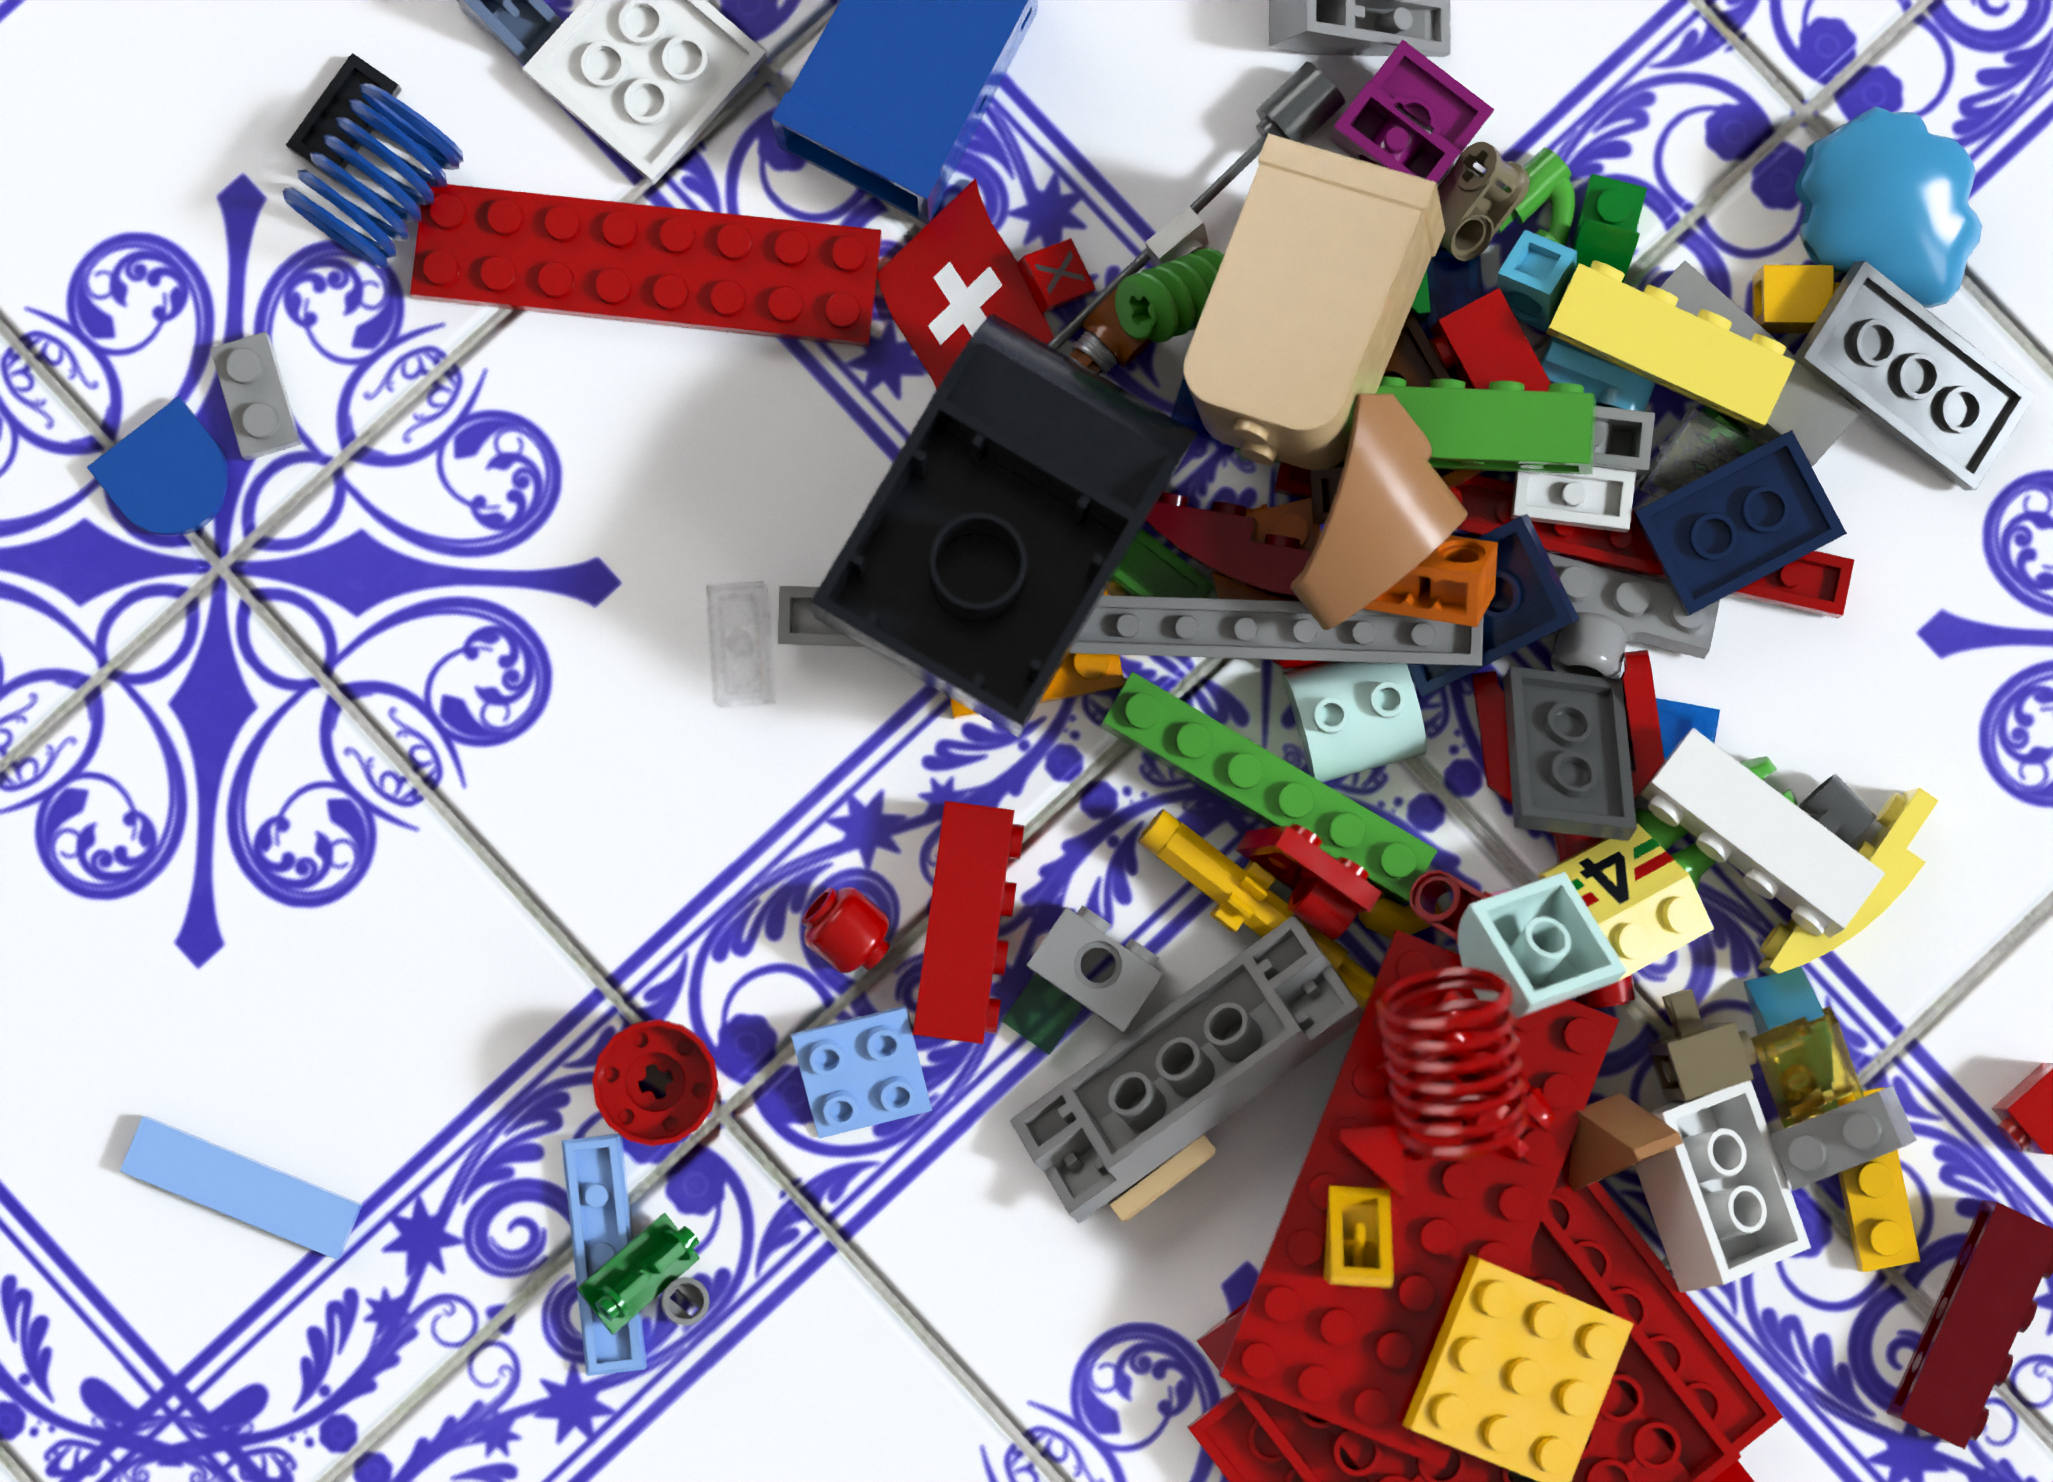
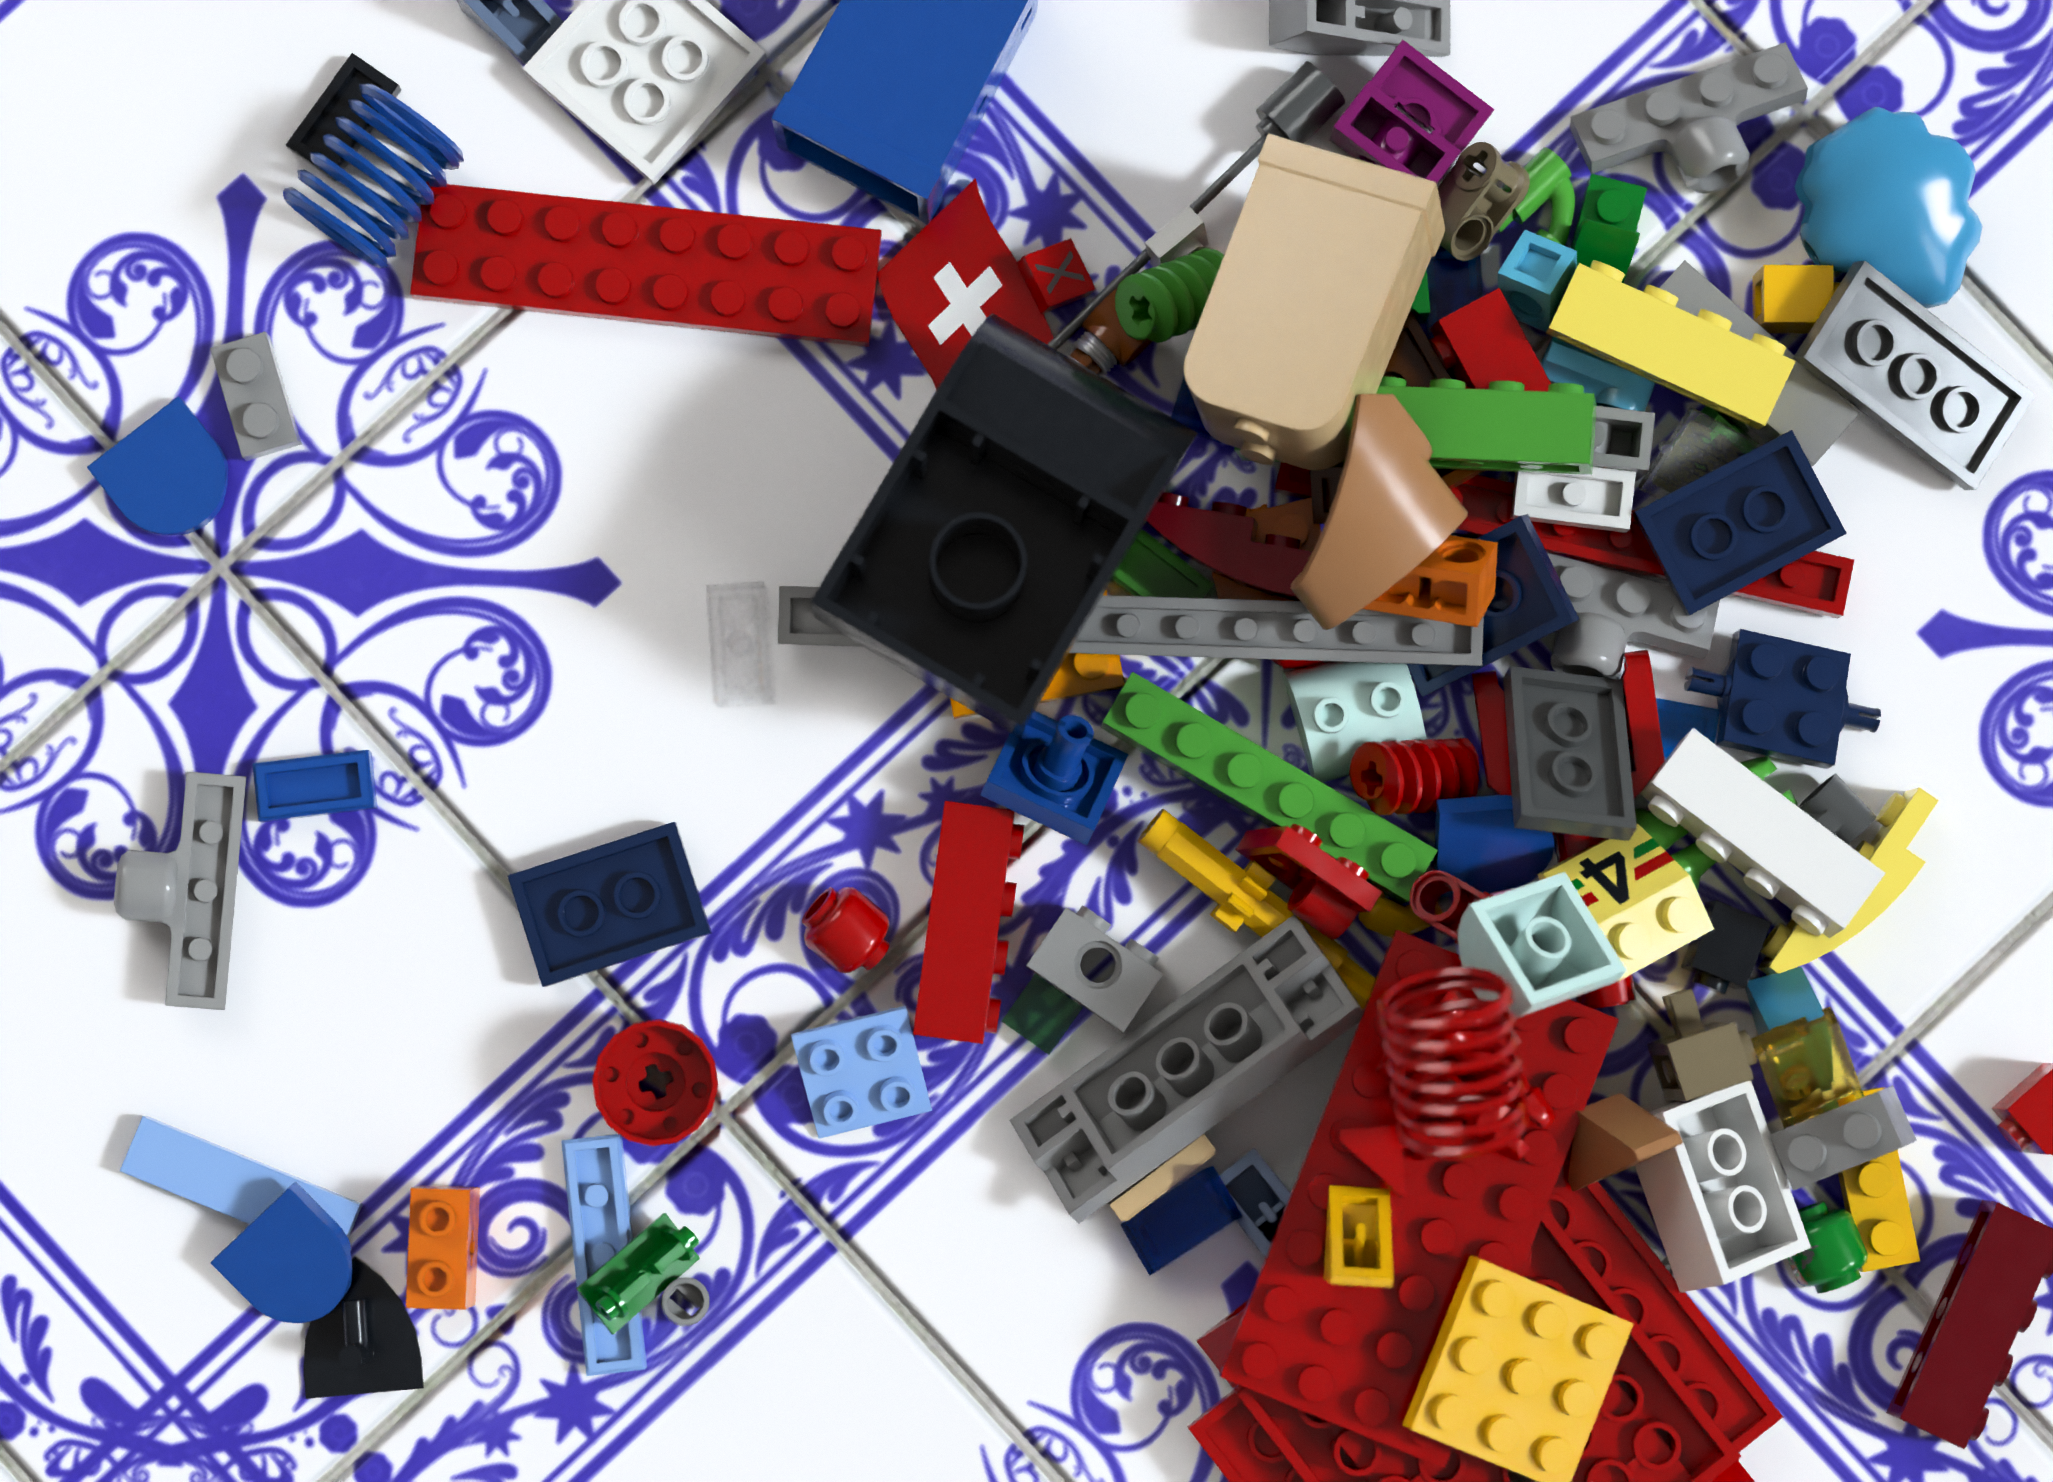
(192, 890): none -> light grey plate
(290, 1260): none -> blue tile
(314, 786): none -> blue tile
(363, 1342): none -> black shield
(442, 1247): none -> orange brick
(609, 904): none -> dark blue plate
(1056, 775): none -> blue plate
(1181, 1220): none -> clear blue tile
(1258, 1197): none -> sand blue slope
(1414, 773): none -> red piece
(1483, 847): none -> blue tile
(1693, 118): none -> light grey plate
(1728, 951): none -> black brick
(1783, 699): none -> dark blue plate
(1834, 1251): none -> green head

